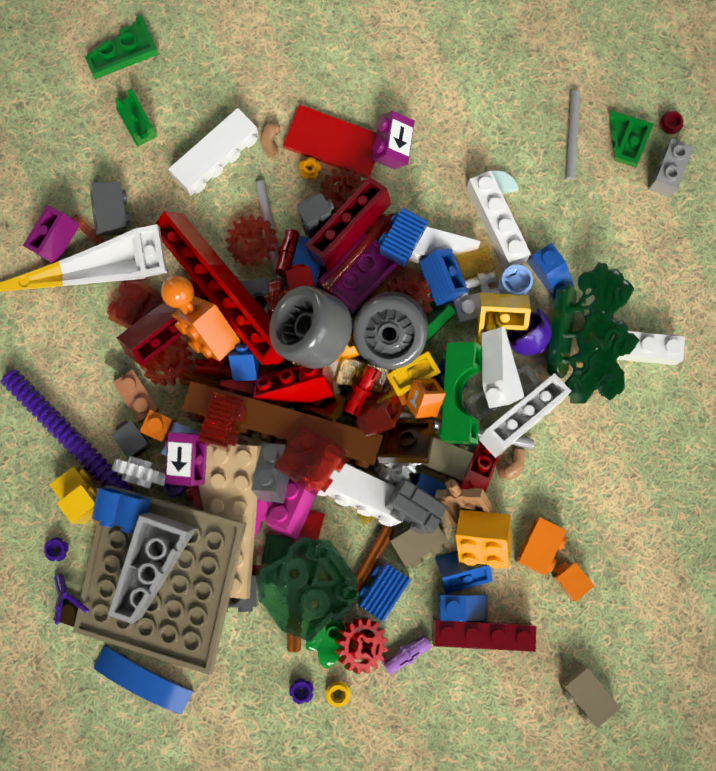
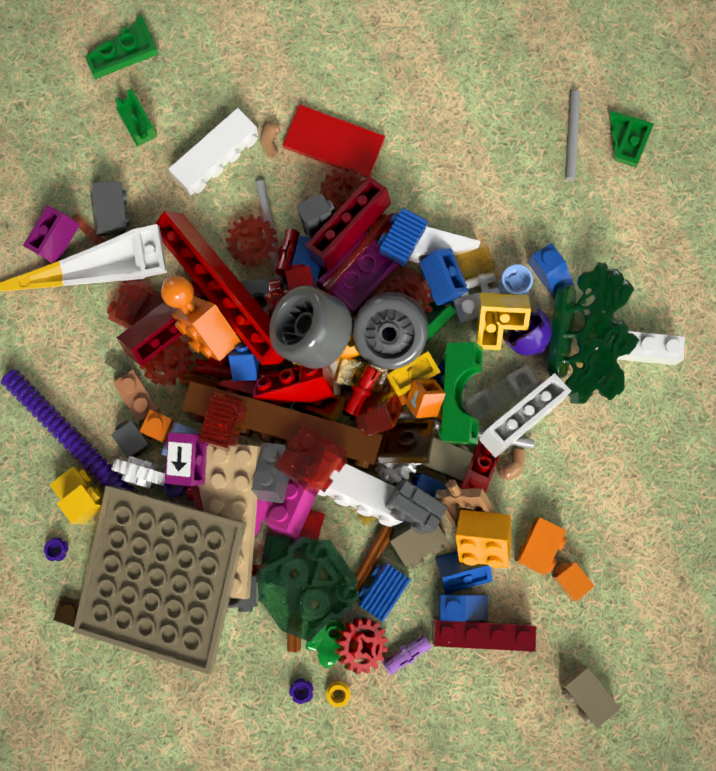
(63, 594): dark purple plant -> none
(119, 508): blue brick -> none
(142, 681): blue slope -> none
(149, 560): light grey wedge -> none
(309, 174): light orange plate -> none
(393, 140): magenta brick -> none
(498, 220): white brick -> none
(499, 370): white slope -> none
(505, 181): light aqua tile -> none
(671, 122): dark red plate -> none
(671, 168): light grey brick -> none

